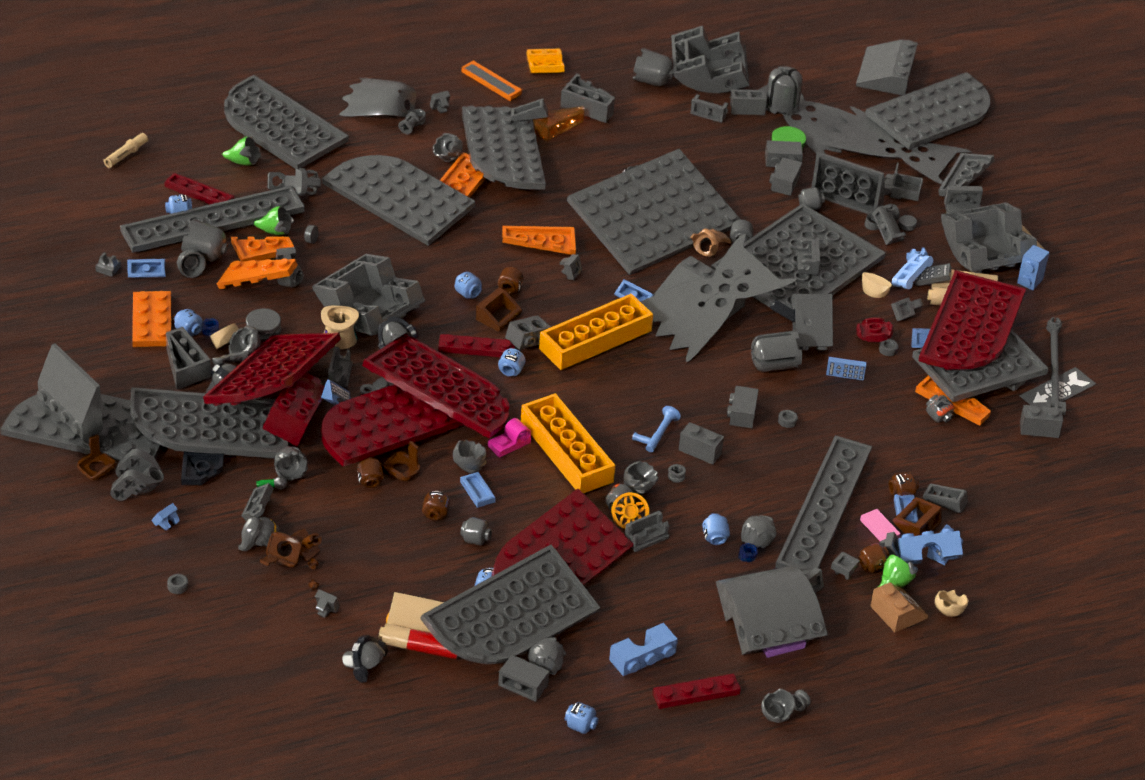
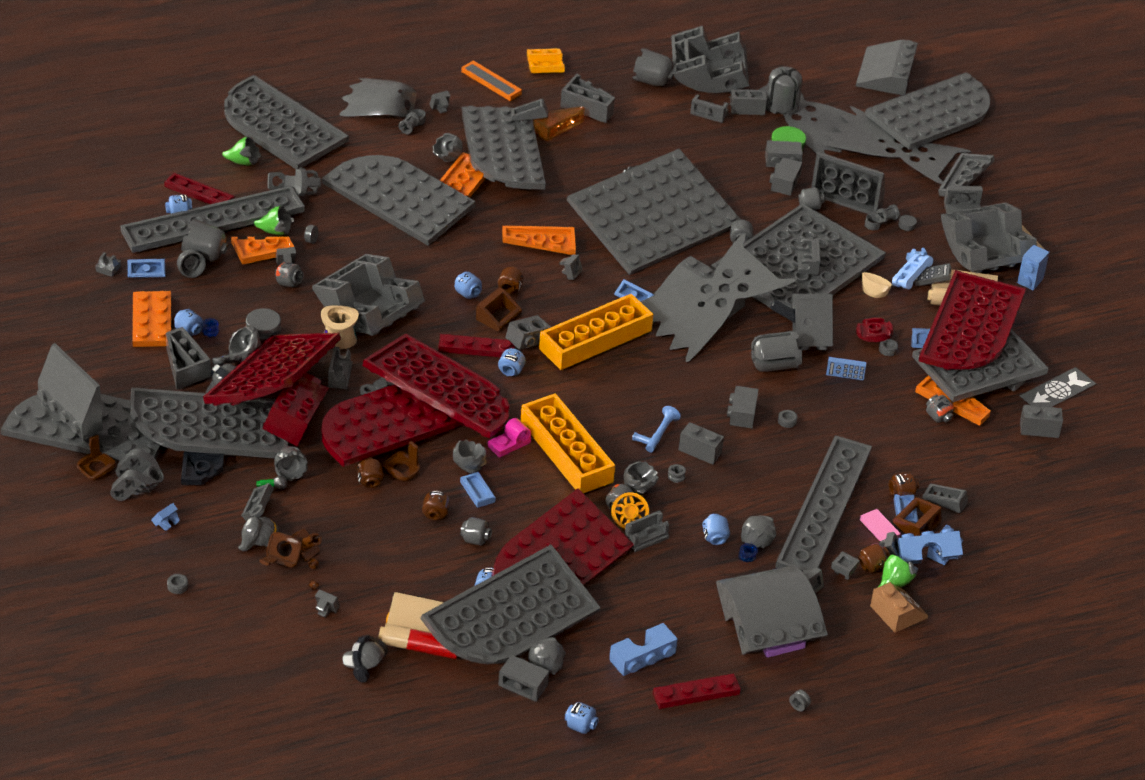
(130, 147): tan pin -> none
(223, 336): tan piece -> none
(255, 271): orange wing -> none
(334, 393): slope -> none
(394, 328): cap -> none
(715, 237): medium nougat hair -> none
(778, 706): dark grey hair -> none
(887, 224): dark grey hinge -> none
(903, 186): dark grey piece -> none
(905, 308): dark grey plate -> none
(950, 604): tan hair -> none
(1054, 329): dark grey hinge -> none

